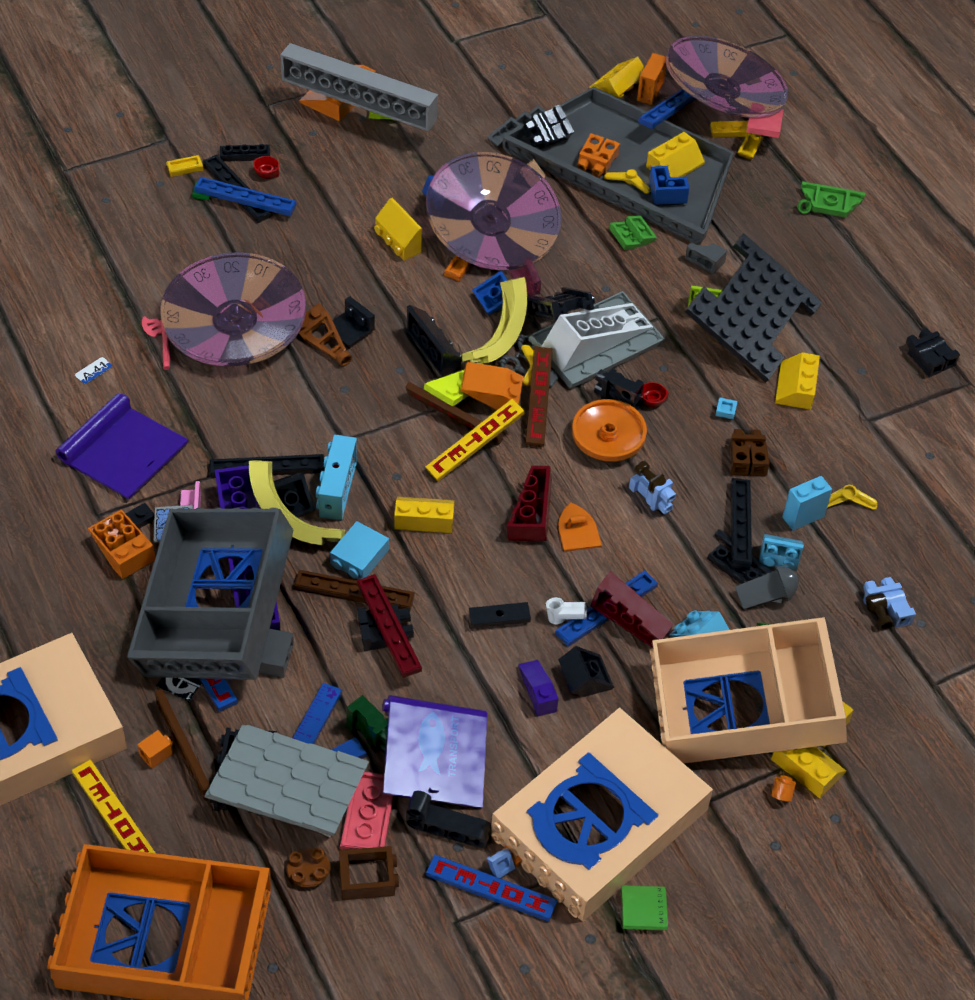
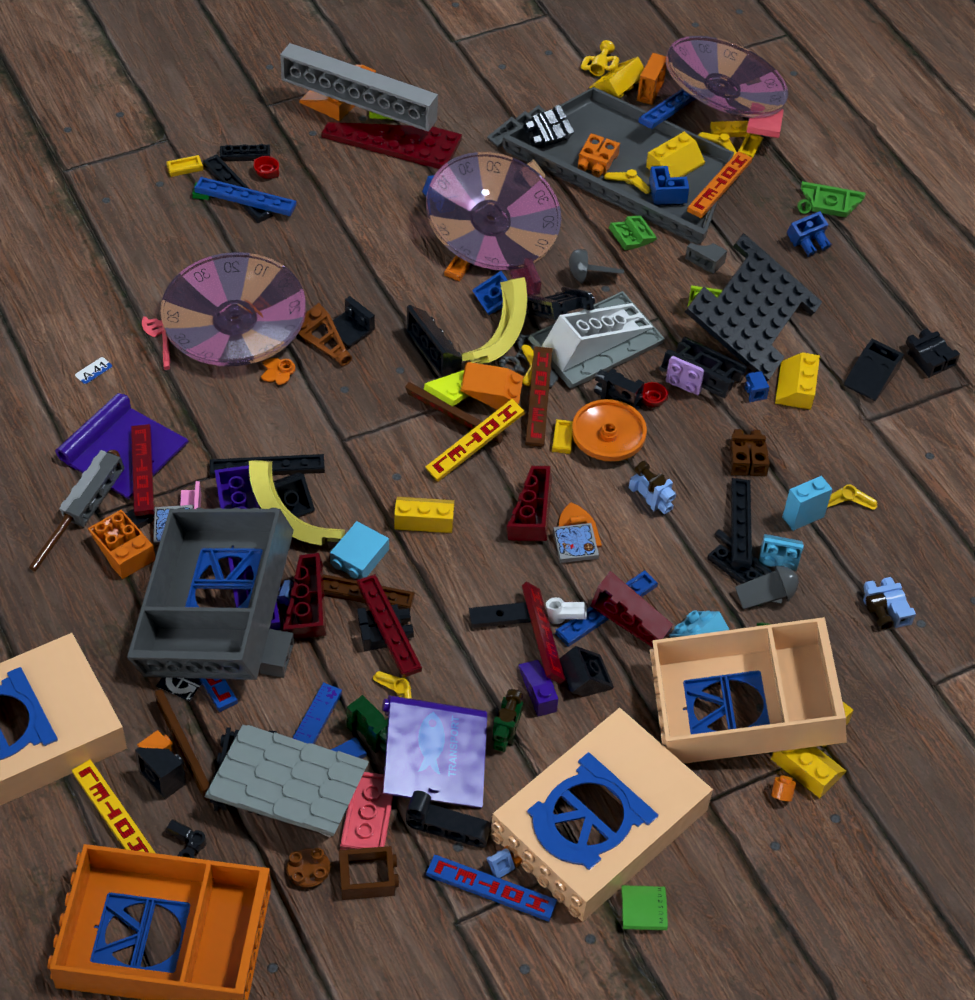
(85, 497): none -> piece
(142, 470): none -> dark red tile
(161, 769): none -> black slope
(196, 839): none -> black bar
(278, 370): none -> orange plate
(285, 592): none -> medium blue tile
(307, 602): none -> dark red wedge
(337, 477): medium azure brick -> none
(399, 141): none -> dark red wing
(399, 230): yellow slope -> none
(399, 685): none -> yellow piece
(507, 720): none -> dark green hips
(543, 633): none -> dark red tile
(562, 437): none -> yellow tile
(575, 543): none -> tile
(579, 265): none -> dark grey piece
(600, 62): none -> yellow piece
(685, 375): none -> lavender bracket
(719, 184): none -> orange tile
(721, 370): none -> black fence
(722, 140): none -> yellow piece
(726, 408): medium azure plate -> none
(756, 386): none -> blue brick
(809, 228): none -> blue brick
(874, 369): none -> black slope

